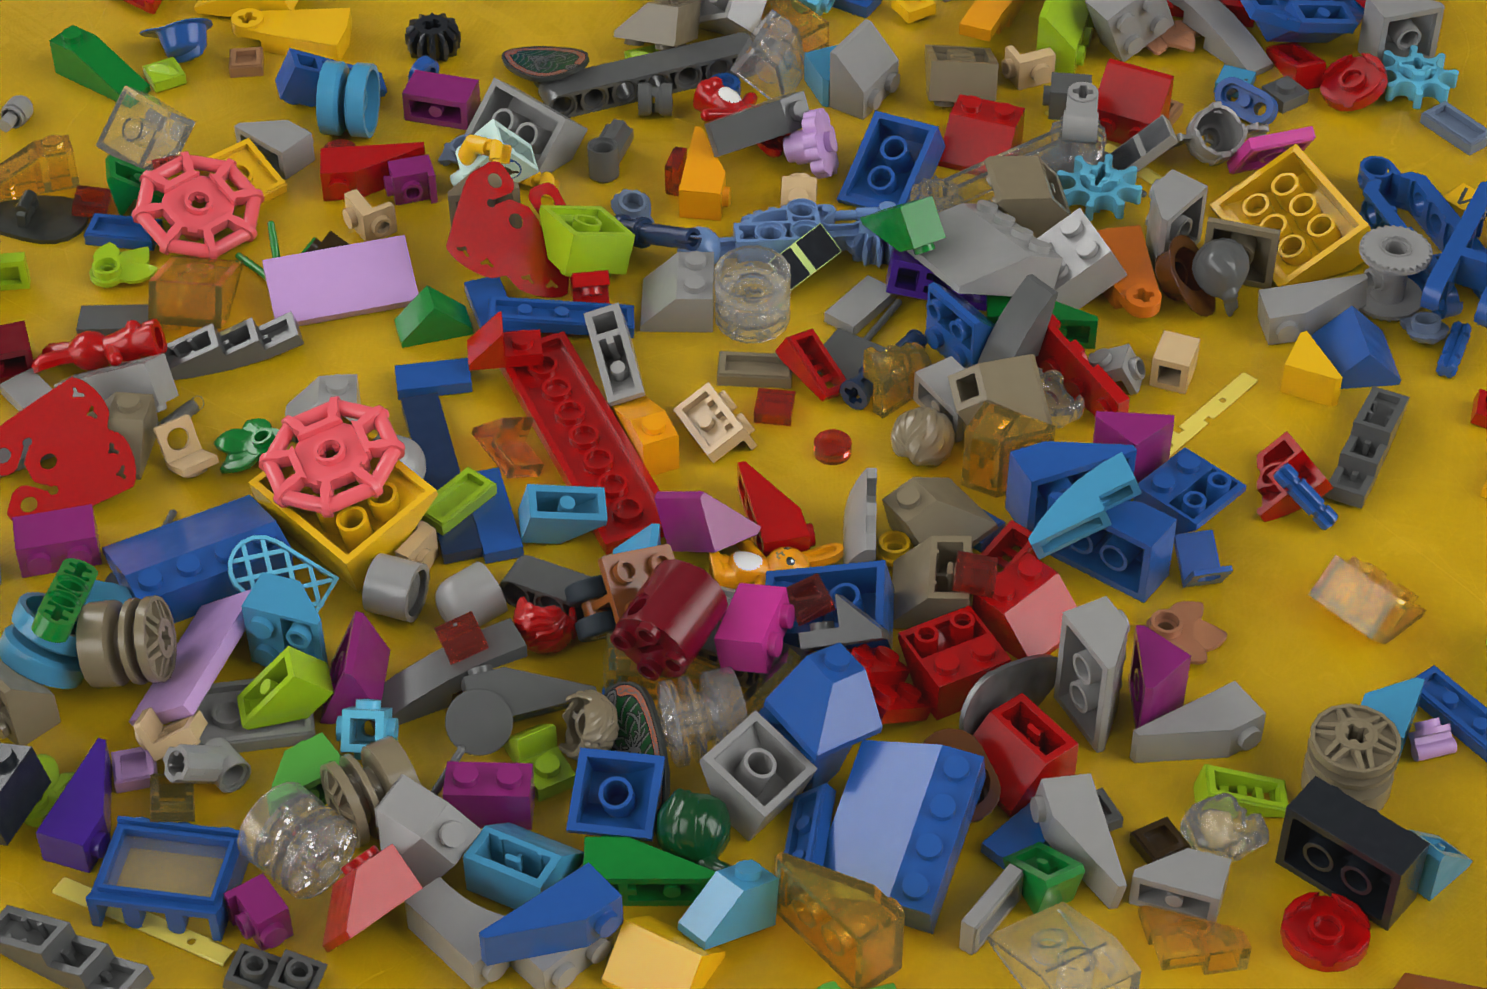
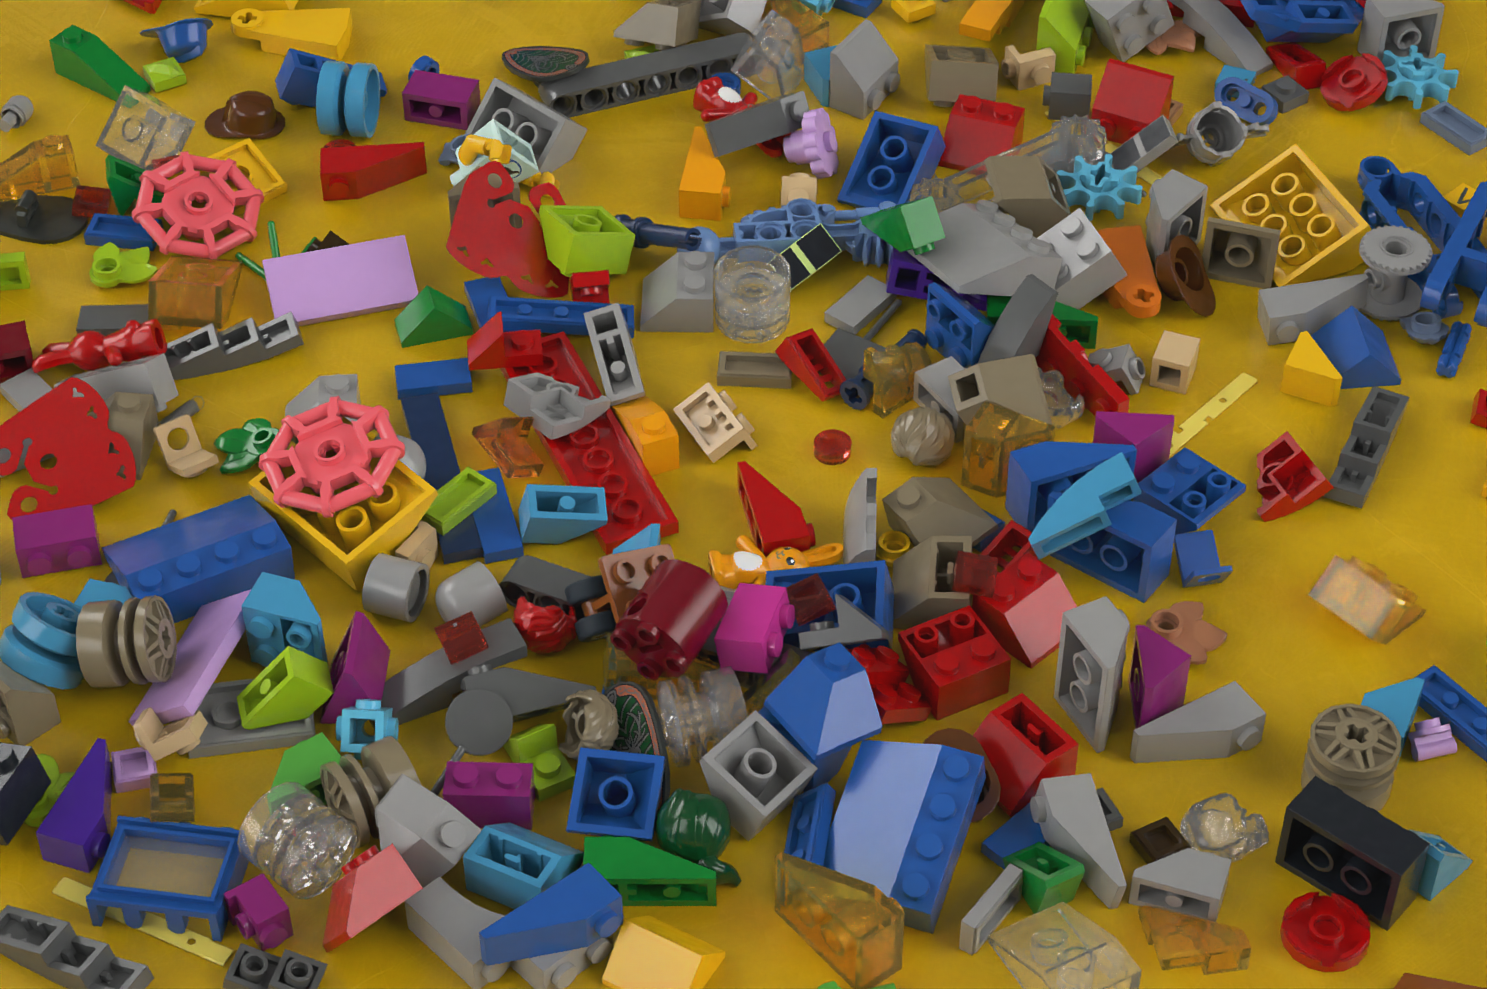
(64, 600): green beam -> none
(207, 764): light grey piece -> none
(246, 62): medium nougat tile -> none
(246, 116): none -> reddish brown piece
(281, 142): light grey slope -> none
(286, 550): medium azure window -> none
(369, 221): tan bracket -> none
(411, 180): magenta brick -> none
(433, 37): black gear -> none
(552, 404): none -> light grey slope
(608, 150): dark grey piece -> none
(632, 204): sand blue animal -> none
(663, 99): dark grey wheel -> none
(674, 170): clear red tile -> none
(700, 523): magenta slope -> none
(732, 905): dark azure slope -> none
(774, 406): clear red tile -> none
(1029, 675): flat silver shield -> none
(1081, 113): light grey piece -> none
(1218, 780): lime slope -> none
(1221, 270): dark grey hat -> none
(1262, 149): dark pink plate -> none
(1305, 496): blue axle -> none

